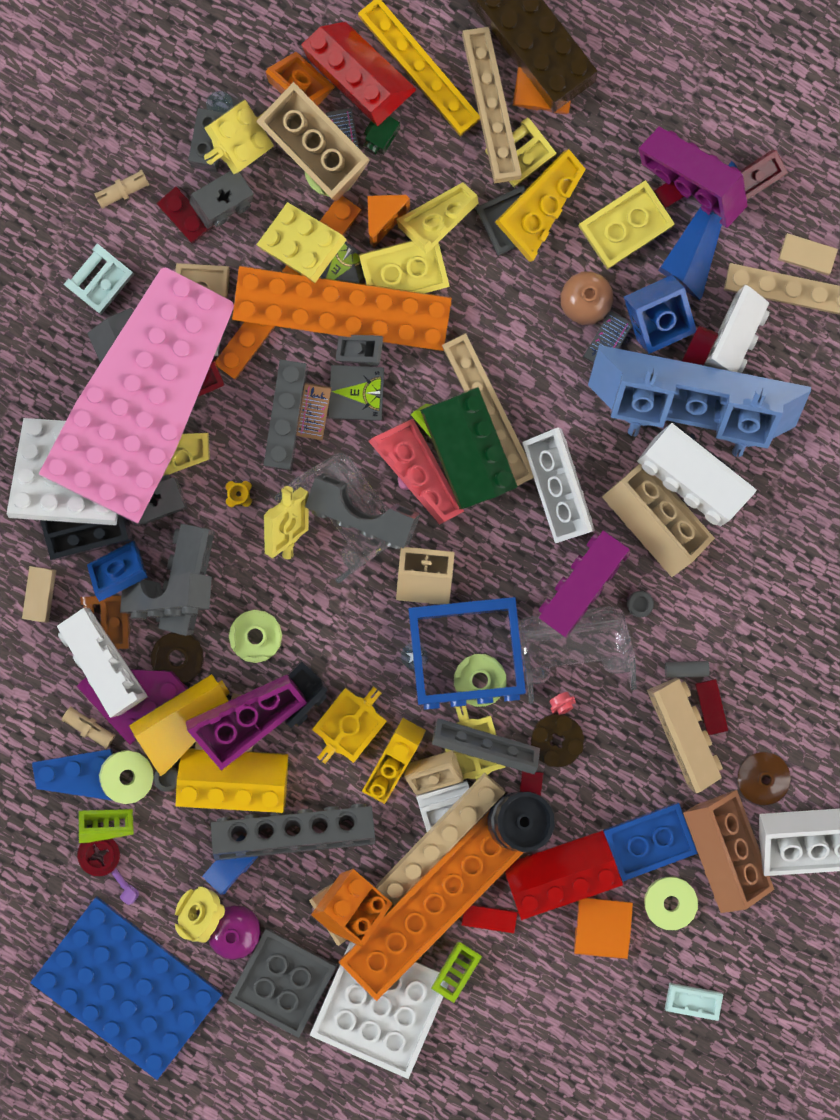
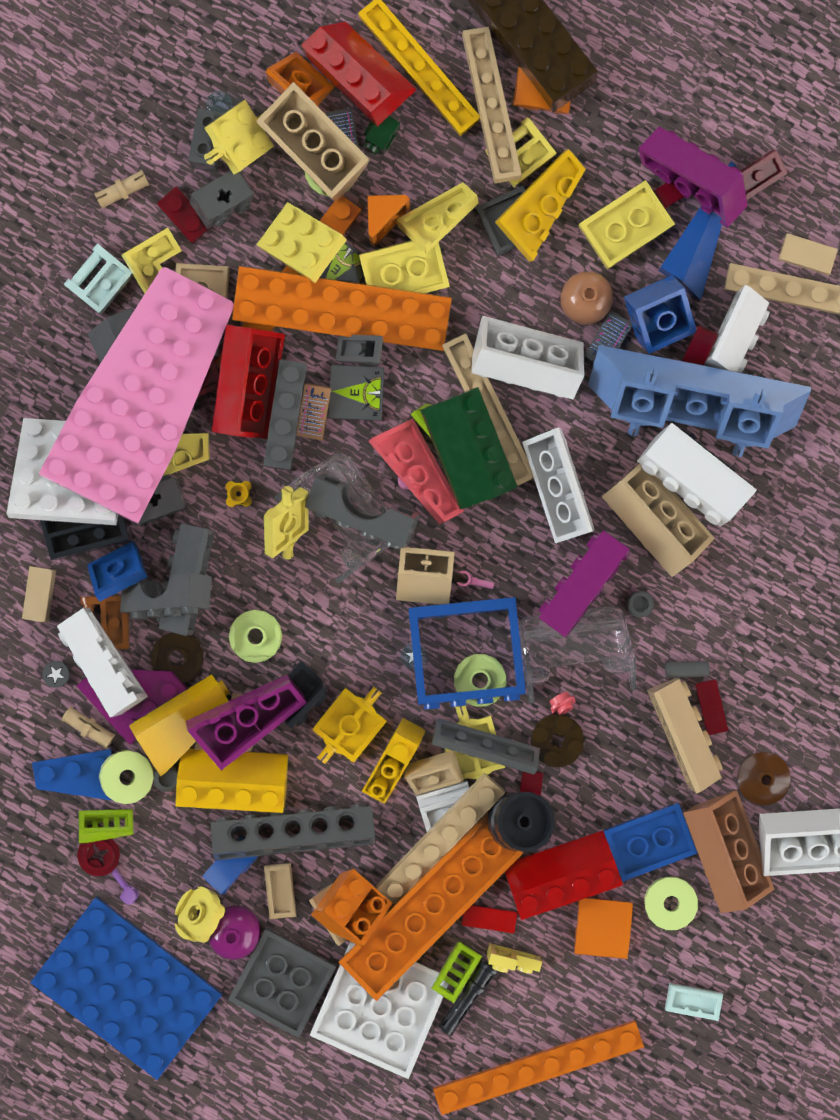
(56, 674): none -> dark grey tile
(146, 257): none -> light yellow plate
(247, 381): none -> red slope
(280, 890): none -> tan tile
(474, 987): none -> black pin
(475, 581): none -> bright pink hand
(505, 958): none -> light yellow plate
(528, 358): none -> white slope
(538, 1067): none -> orange plate

